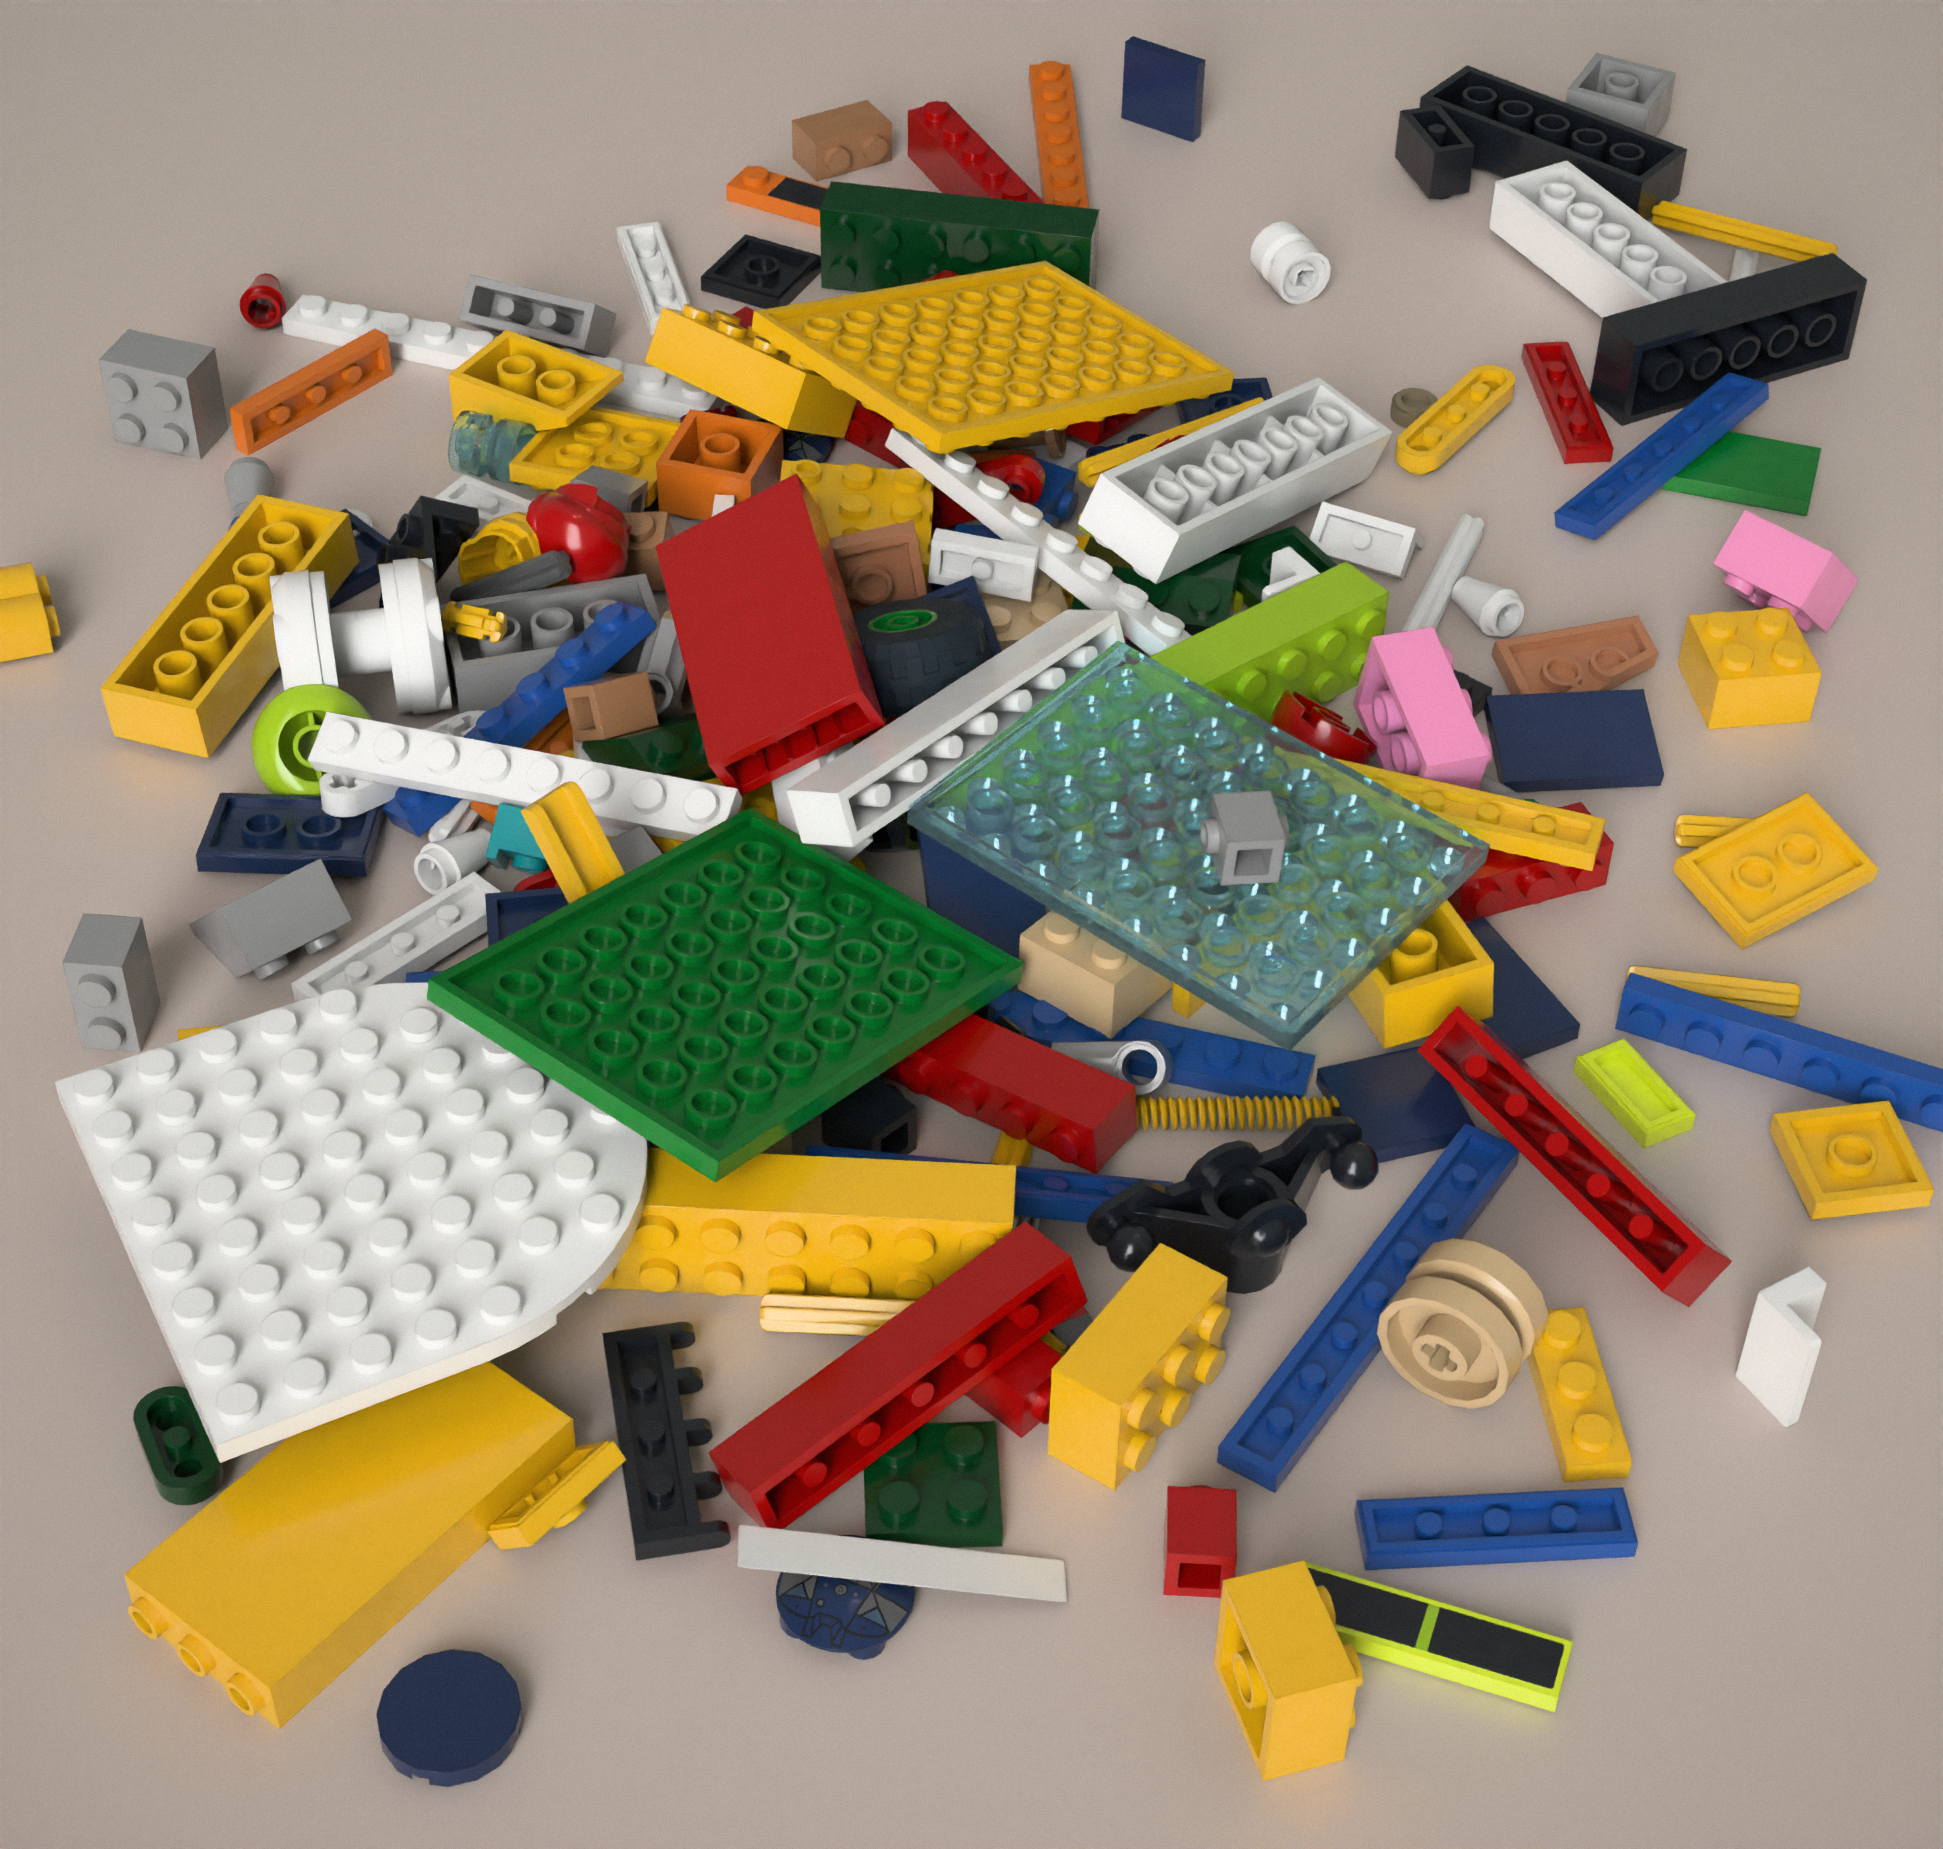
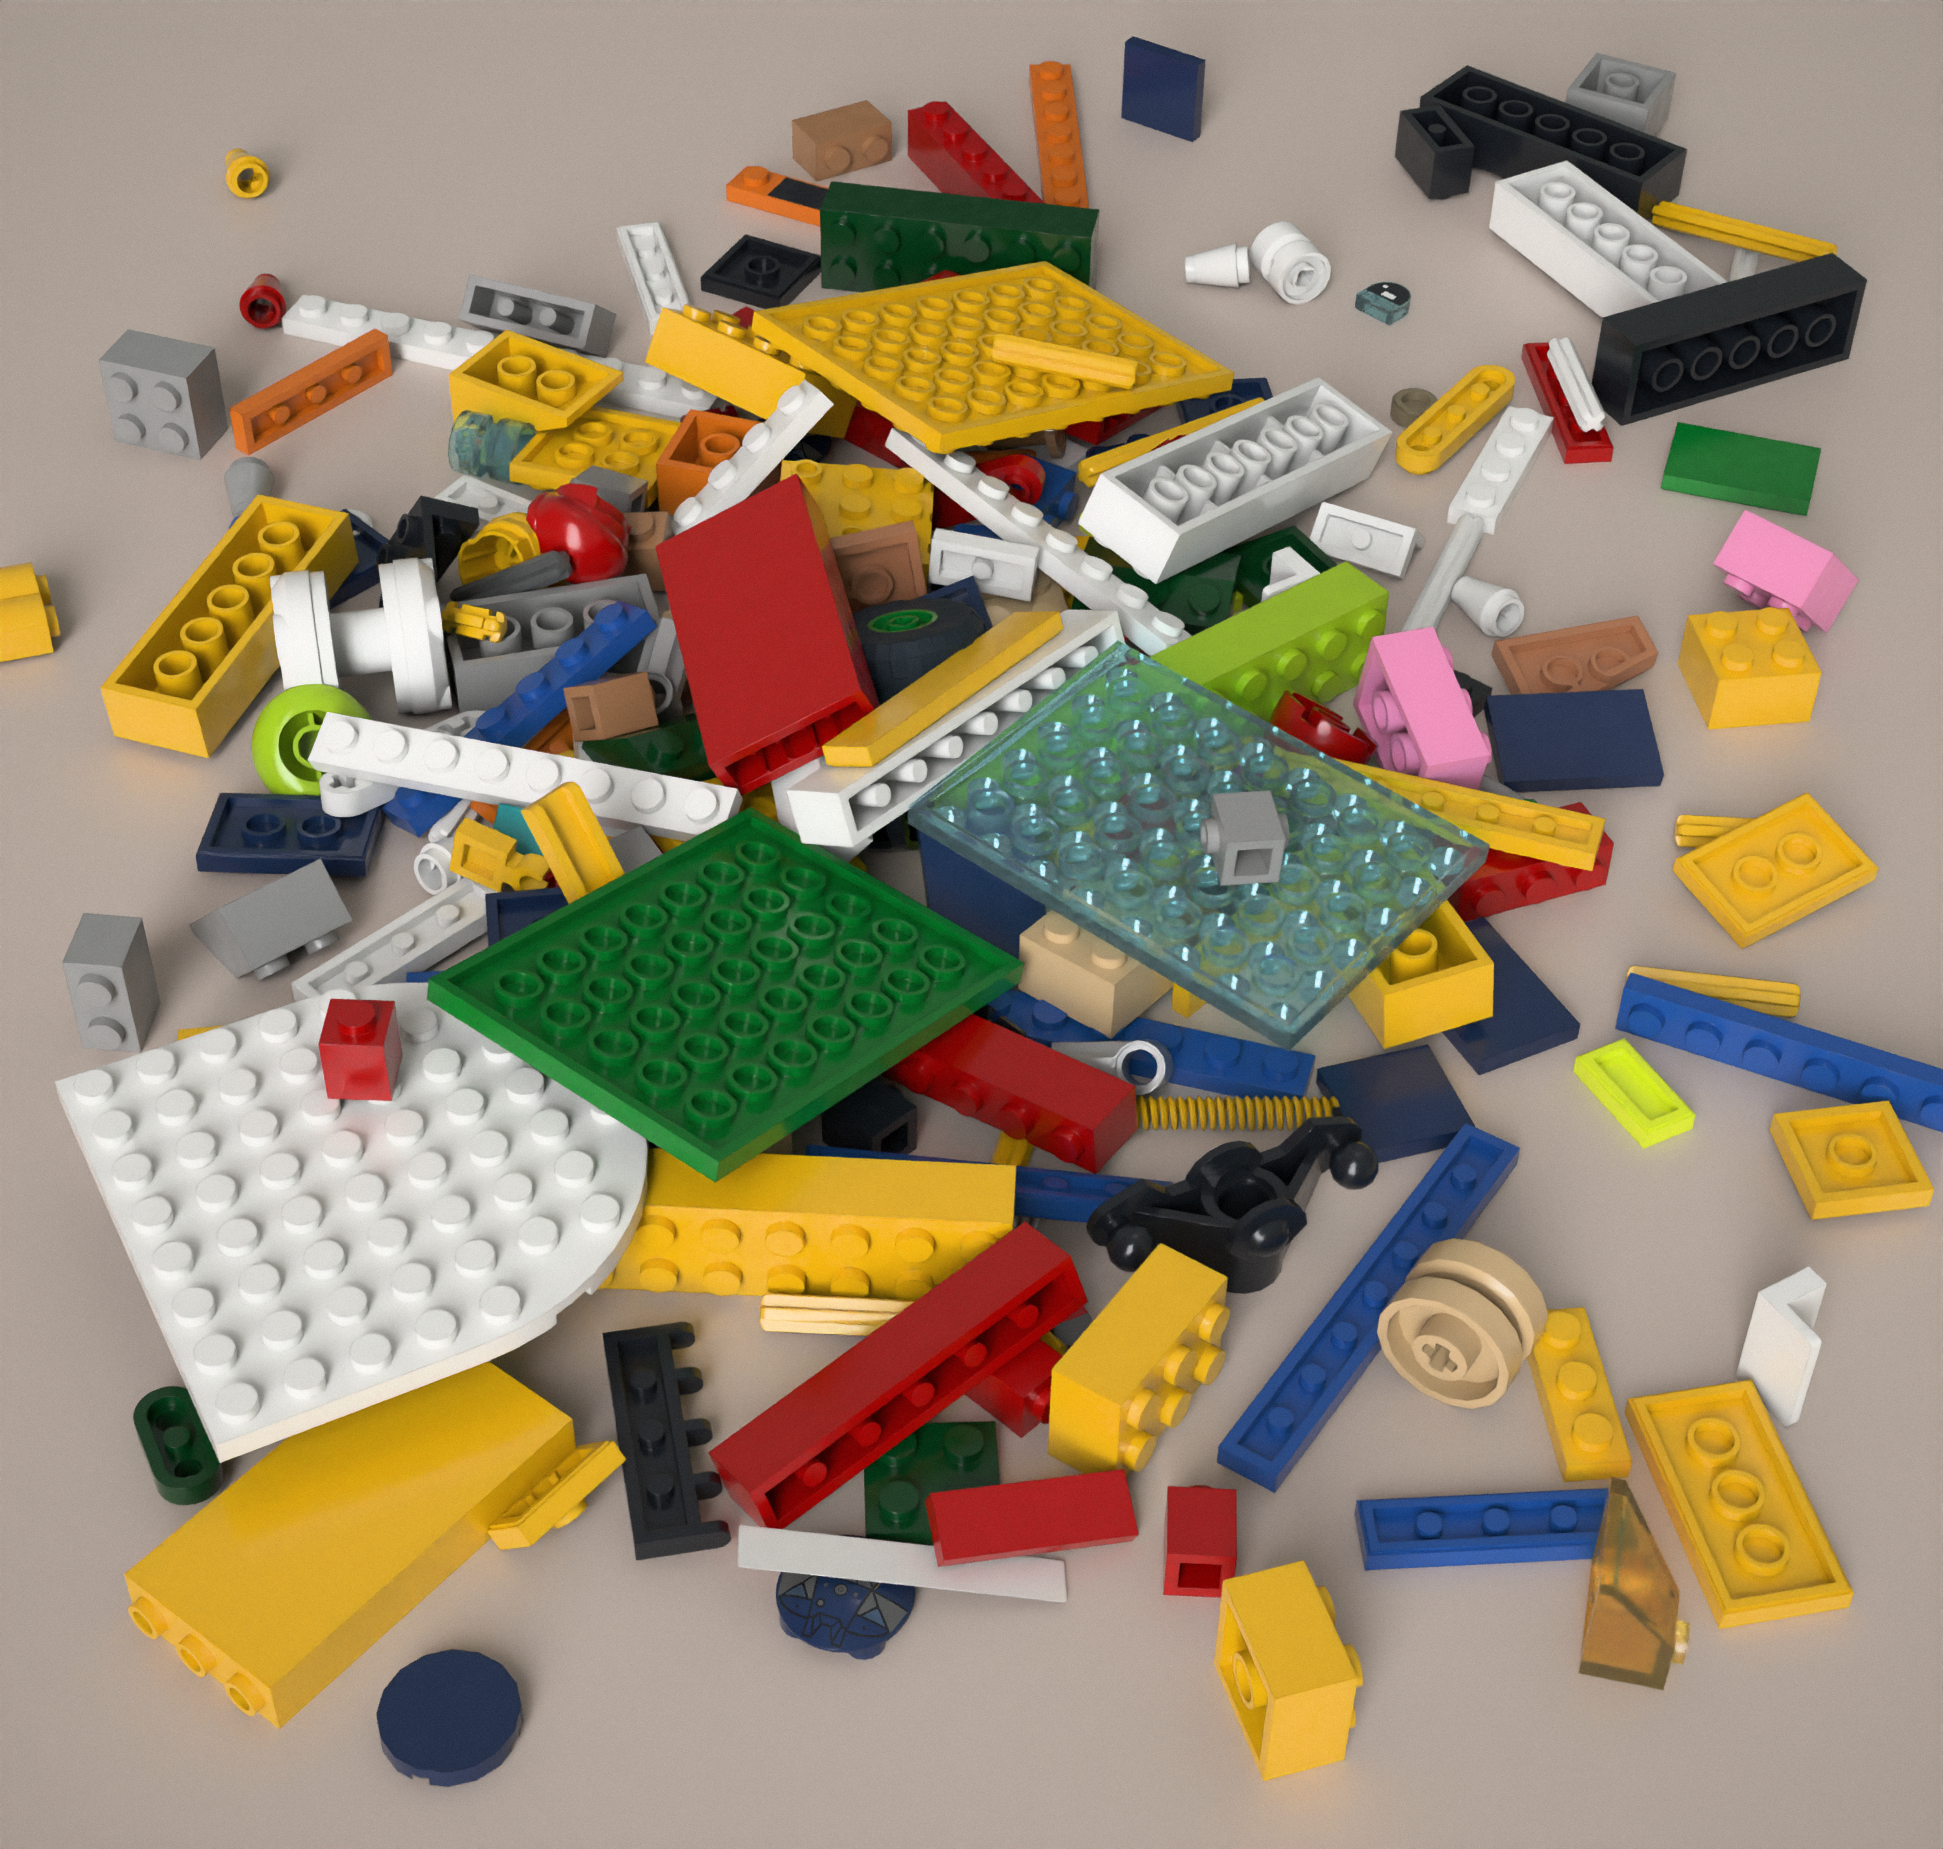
(246, 174): none -> yellow cone
(360, 1049): none -> red brick
(492, 859): none -> yellow plate
(761, 452): none -> white plate
(941, 689): none -> yellow tile
(1031, 1517): none -> red tile
(1064, 361): none -> yellow axle
(1220, 266): none -> white cone
(1384, 301): none -> clear light blue tile
(1446, 1640): black tile -> none
(1501, 467): none -> white plate
(1575, 1157): red brick -> none
(1576, 384): none -> white axle
(1630, 1601): none -> clear yellow slope
(1661, 456): blue tile -> none
(1737, 1504): none -> yellow tile

